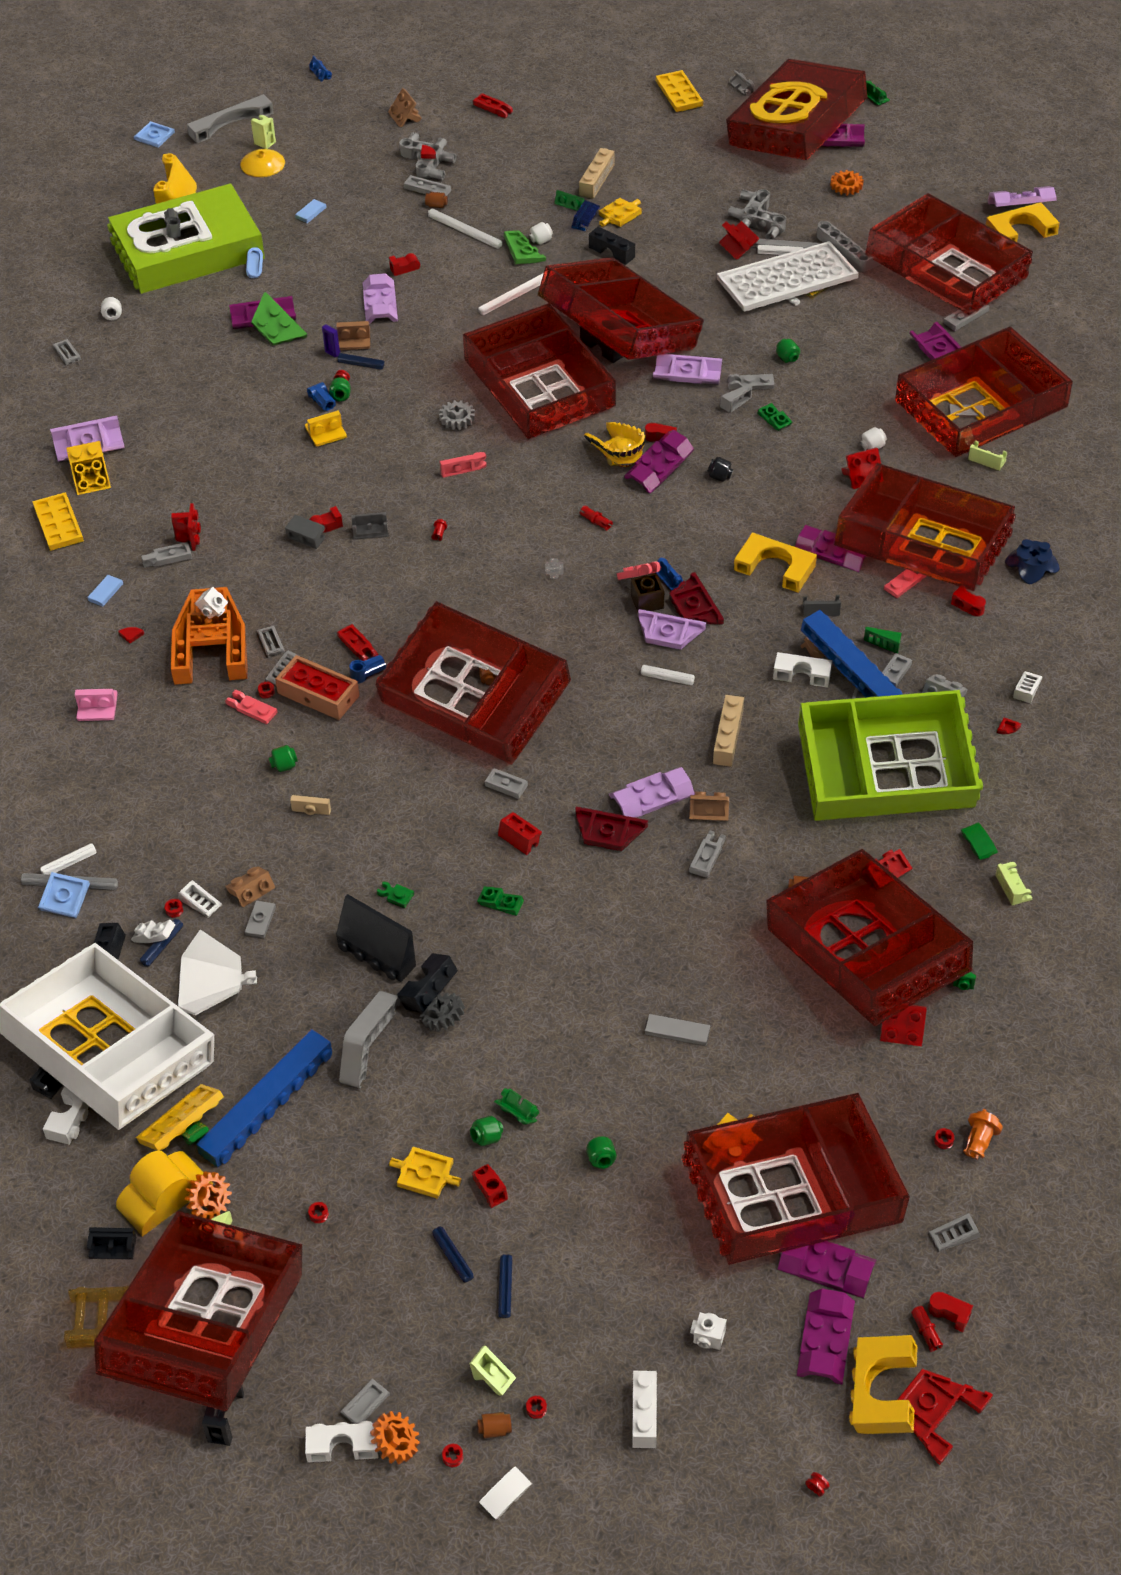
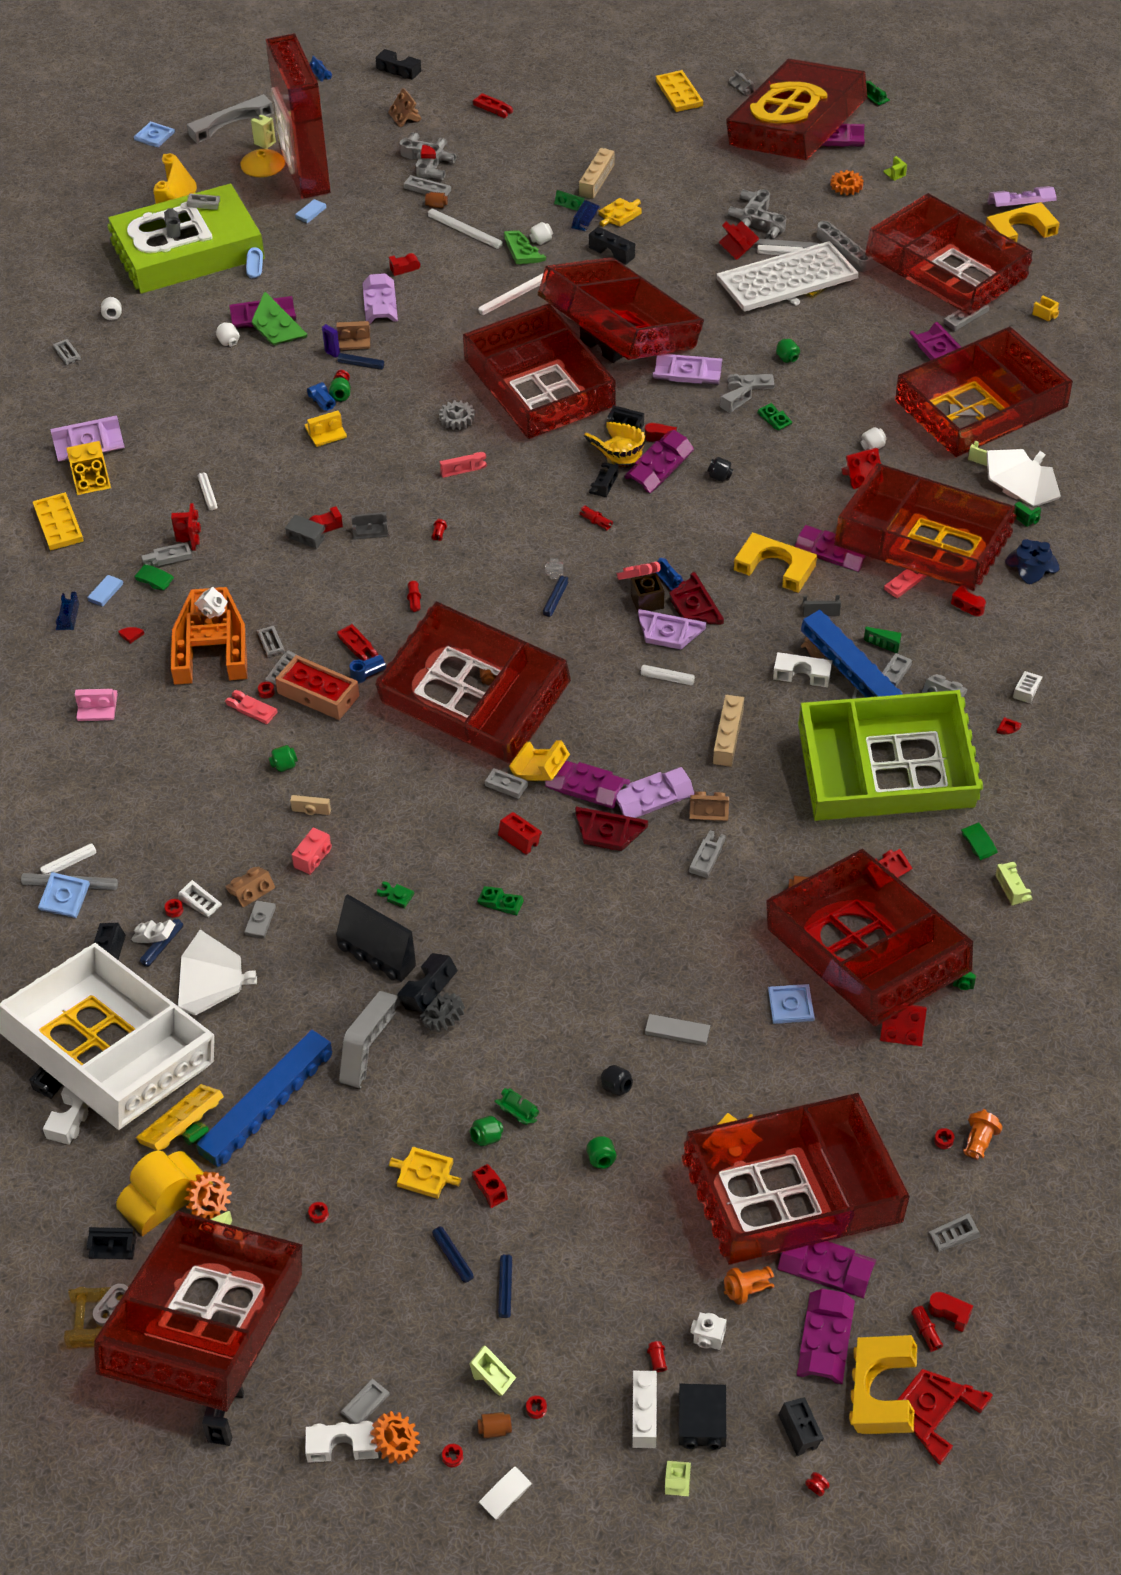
(68, 612): none -> clear blue hinge
(108, 1303): none -> light grey plate
(154, 576): none -> green slope
(203, 201): none -> light grey tile
(207, 491): none -> white axle
(227, 334): none -> white head
(298, 115): none -> clear red panel
(311, 851): none -> coral brick
(406, 68): none -> black arch
(414, 595): none -> red axle
(539, 764): none -> yellow panel
(555, 596): none -> dark blue axle
(588, 783): none -> magenta piece
(604, 480): none -> black hinge
(616, 1080): none -> black head
(626, 416): none -> black hinge
(657, 1356): none -> red pin
(677, 1478): none -> yellowish green slope
(702, 1416): none -> black panel
(740, 1285): none -> orange piece
(791, 1003): none -> light blue tile
(800, 1425): none -> black hinge
(898, 169): none -> lime panel
(1022, 477): none -> white panel
(1026, 515): none -> green bracket
(1046, 309): none -> yellow window

